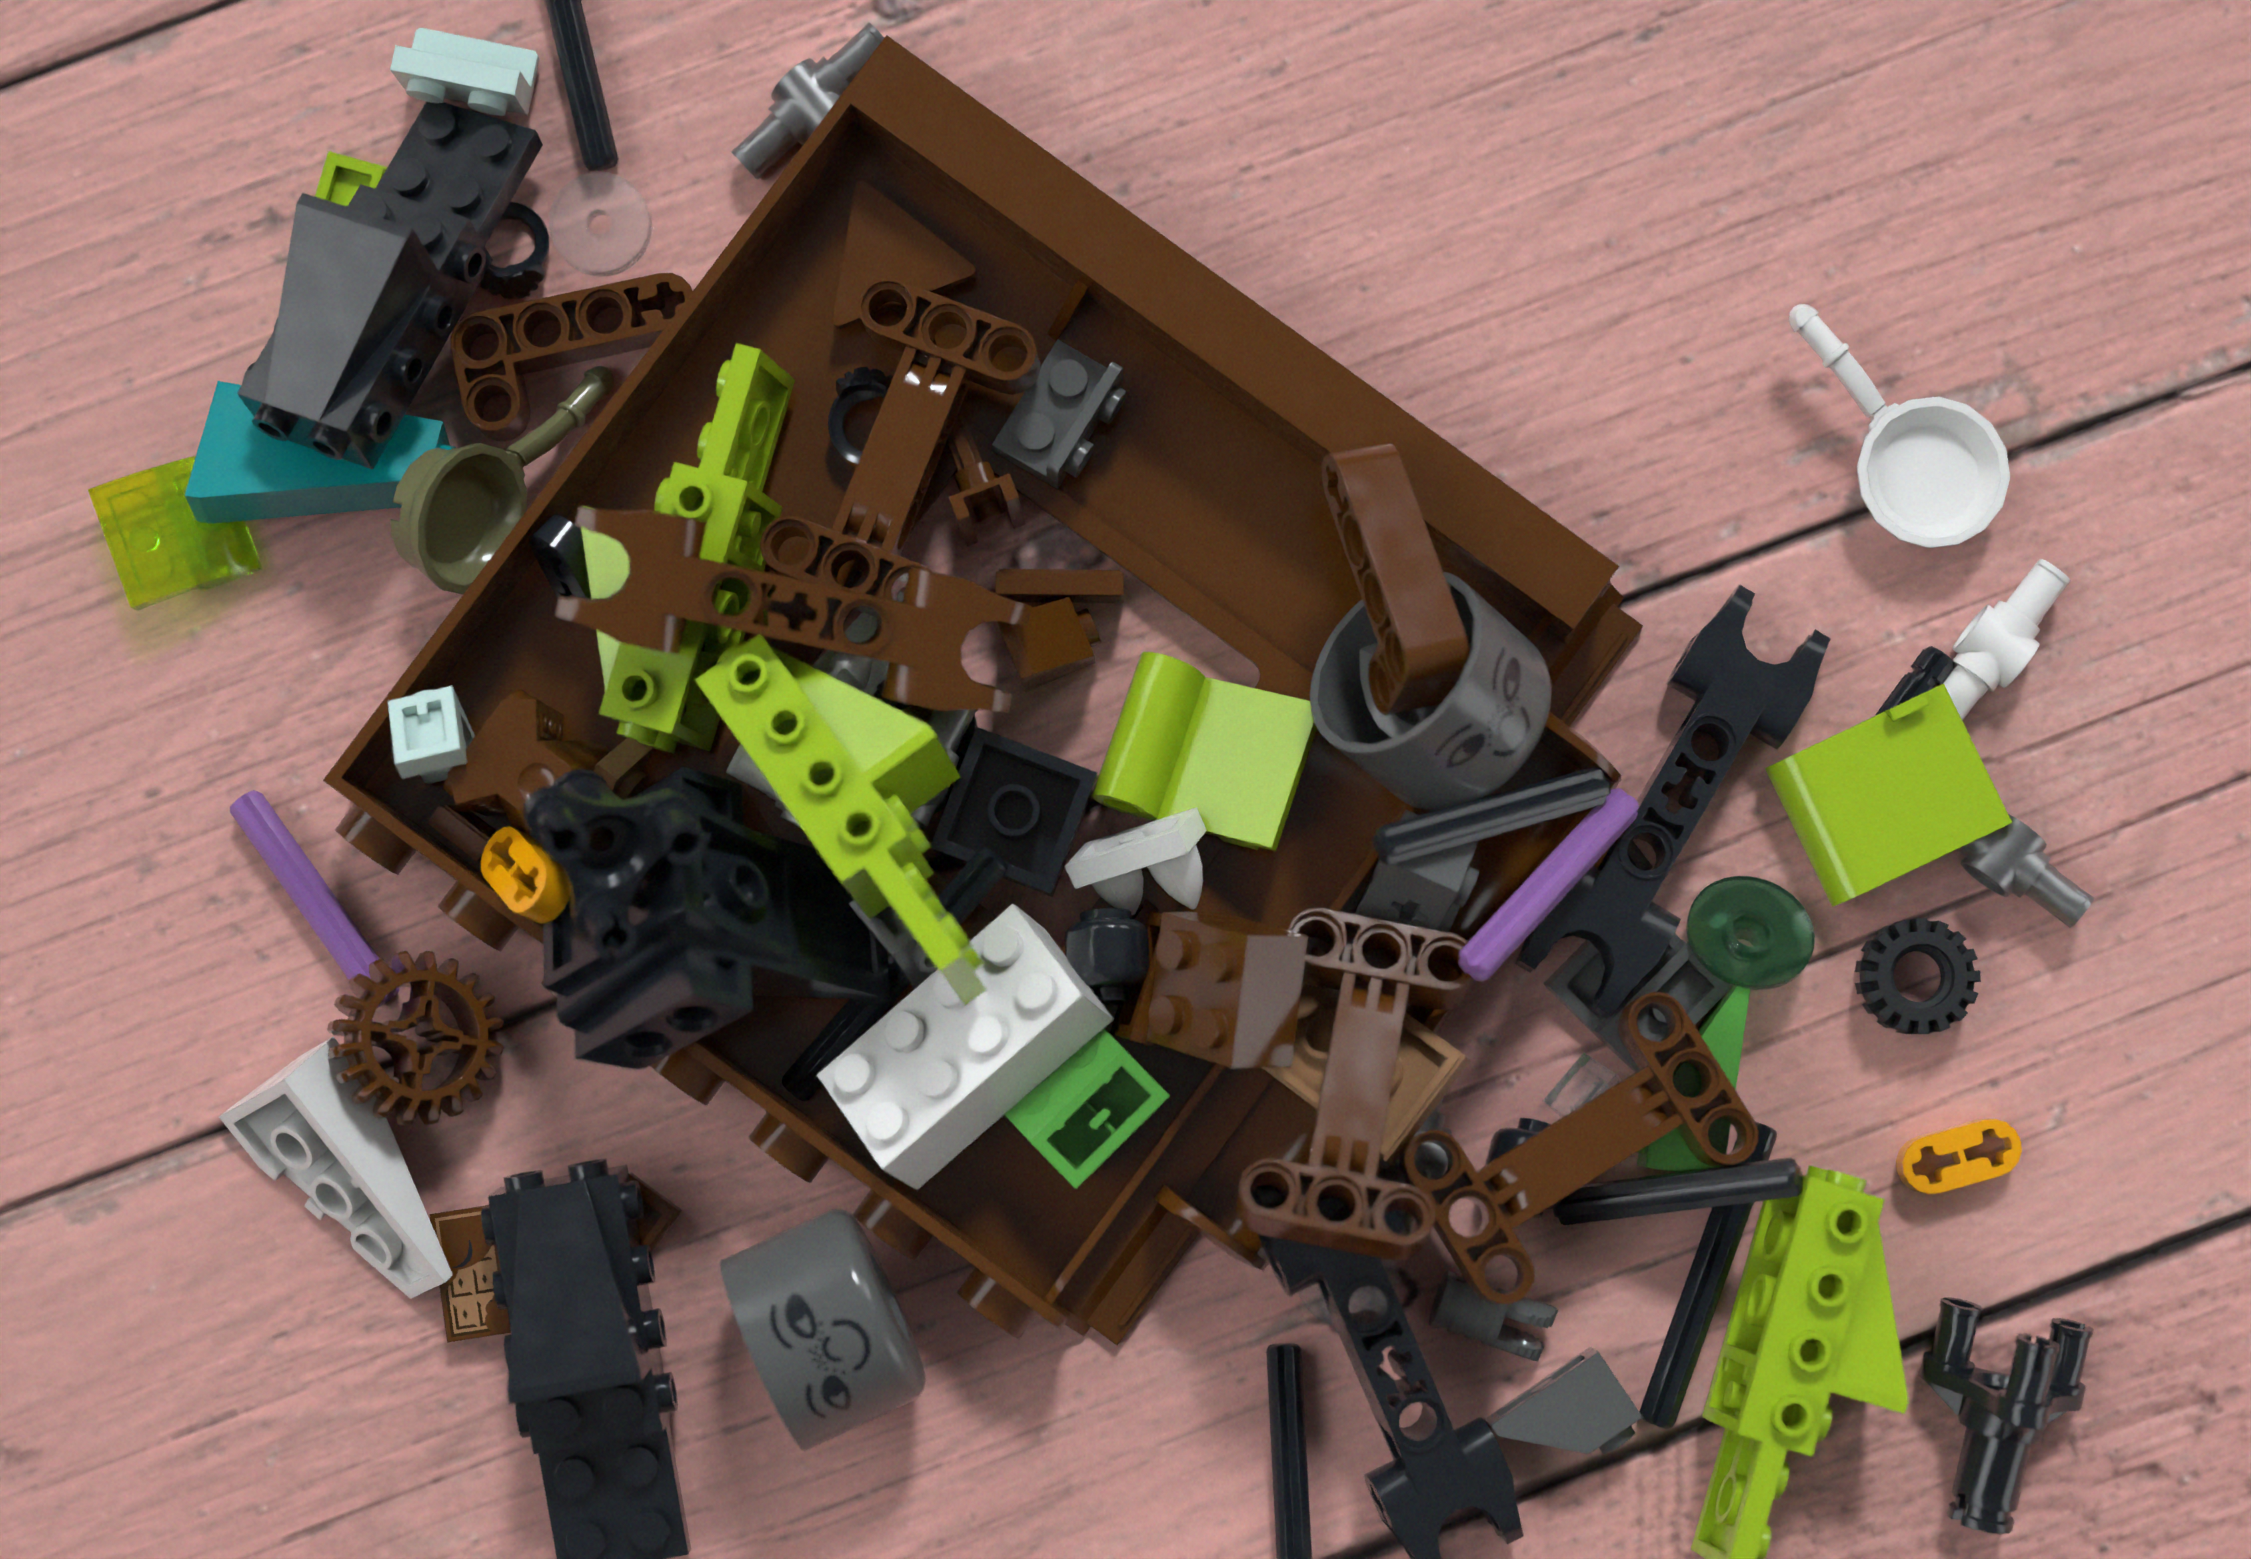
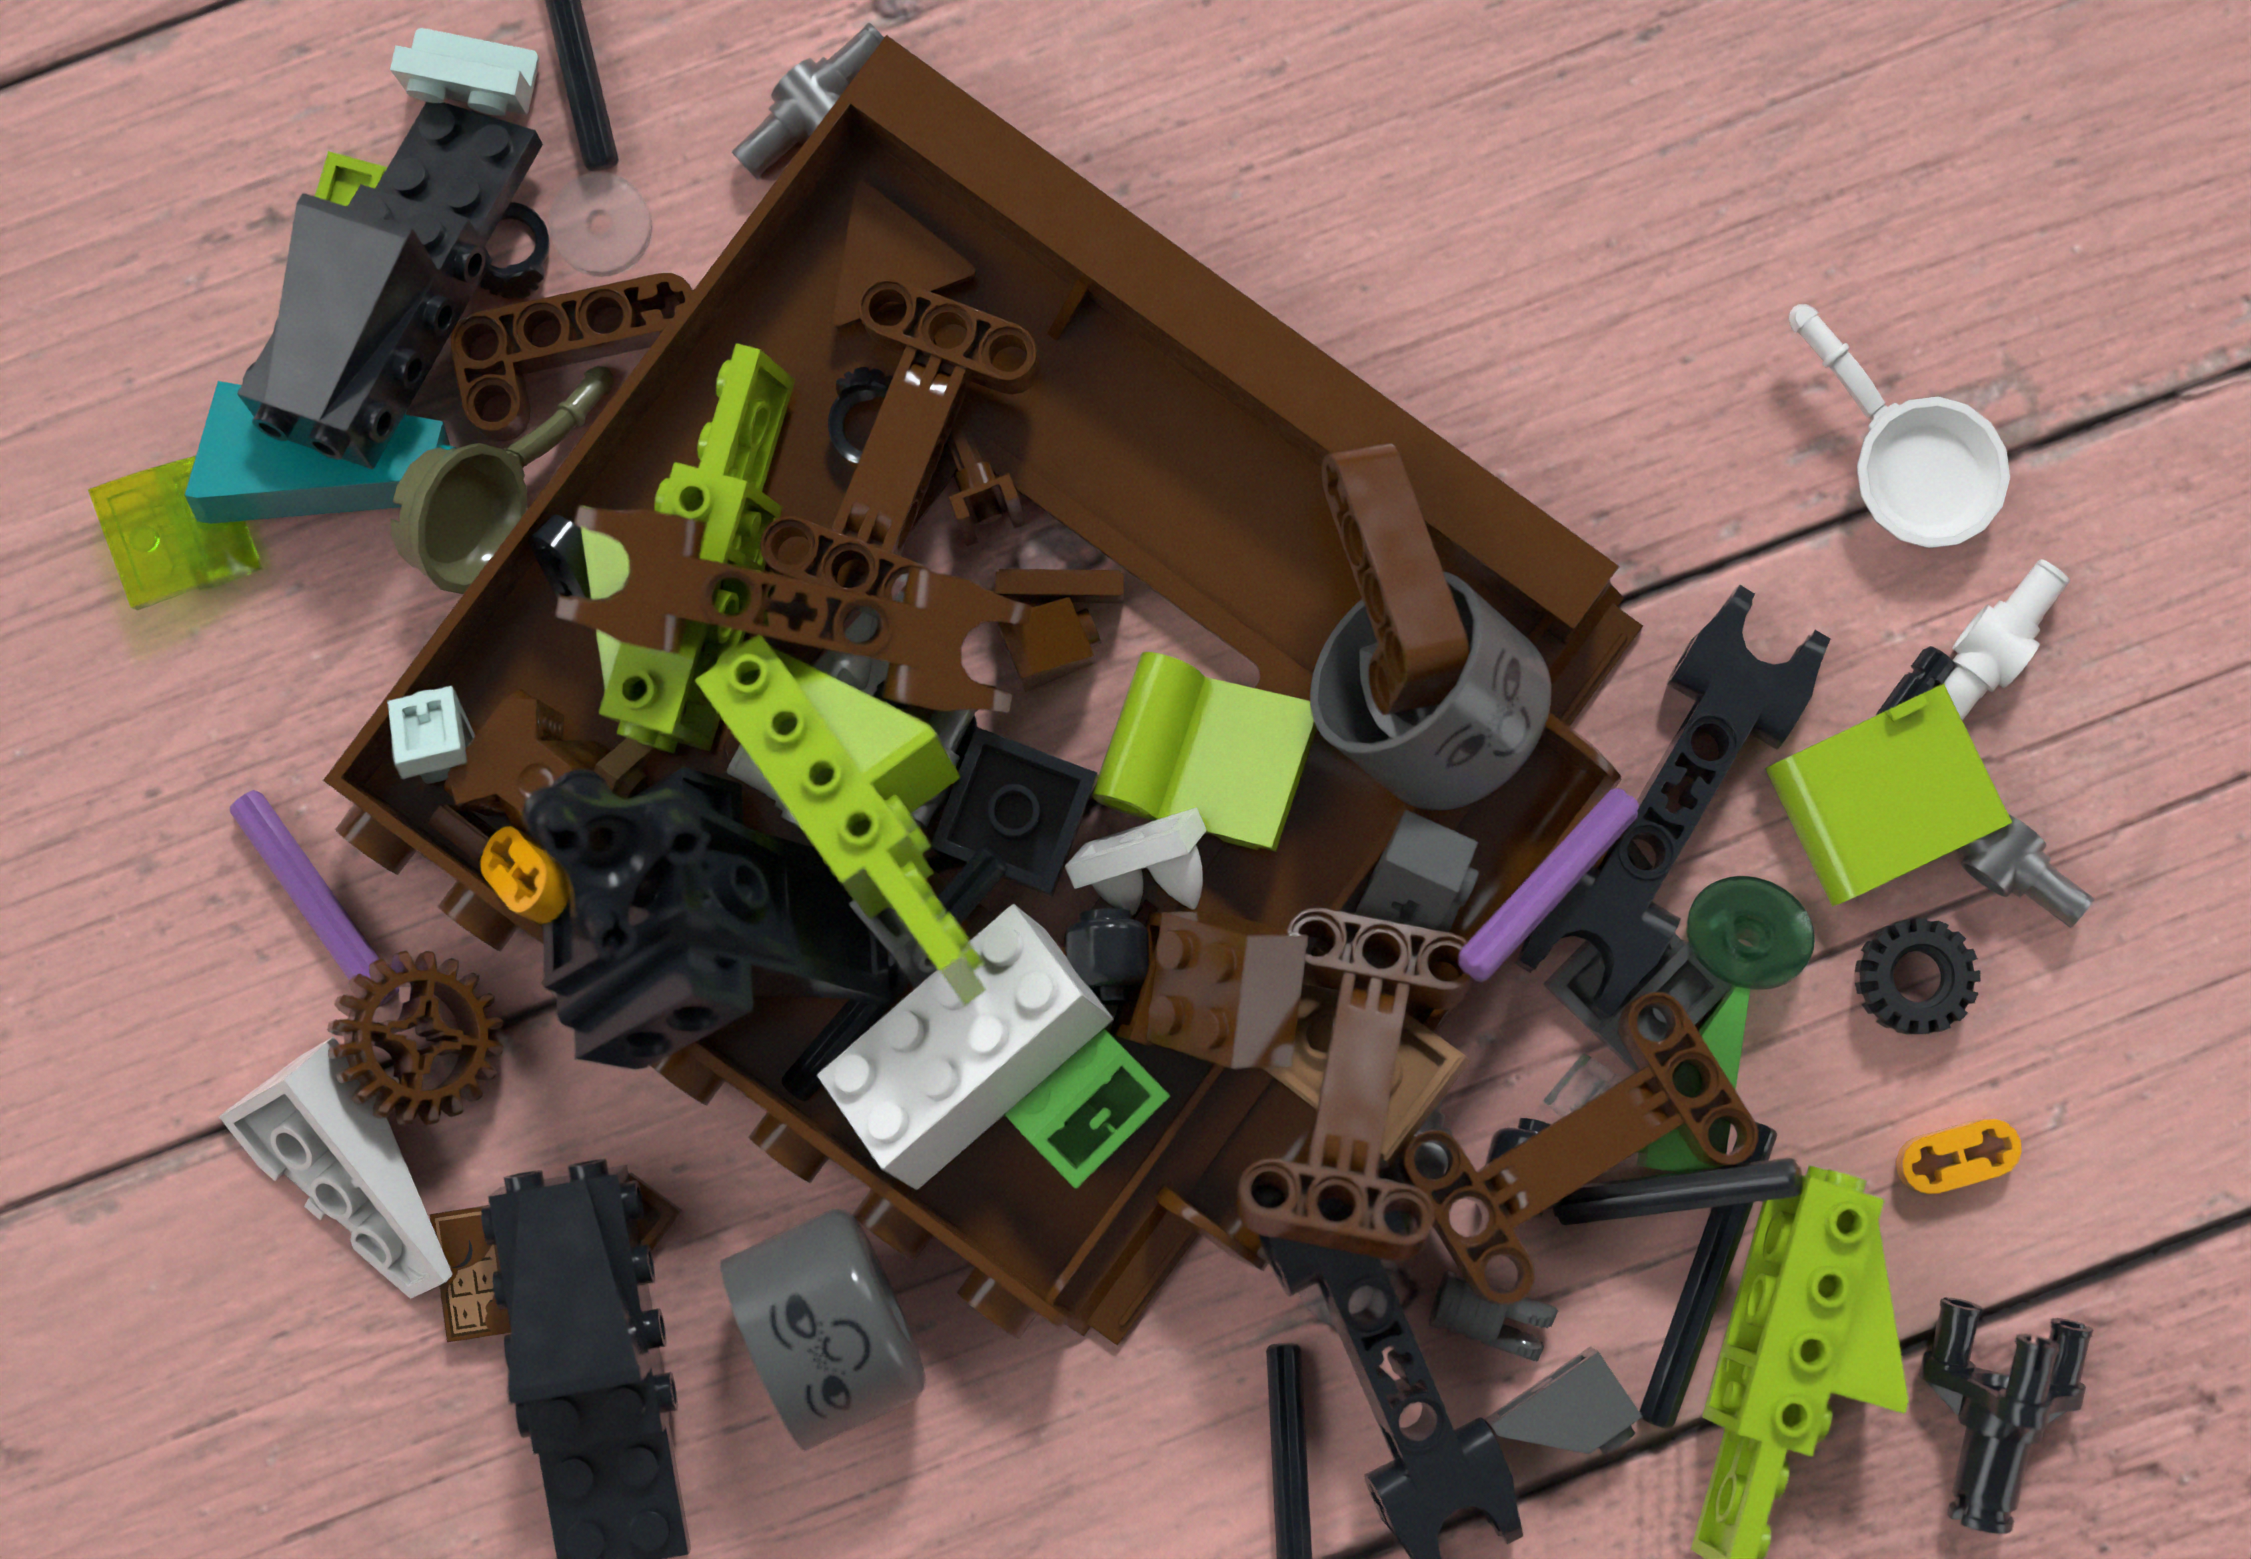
(1059, 414): dark grey bracket -> none
(1490, 815): black axle -> none

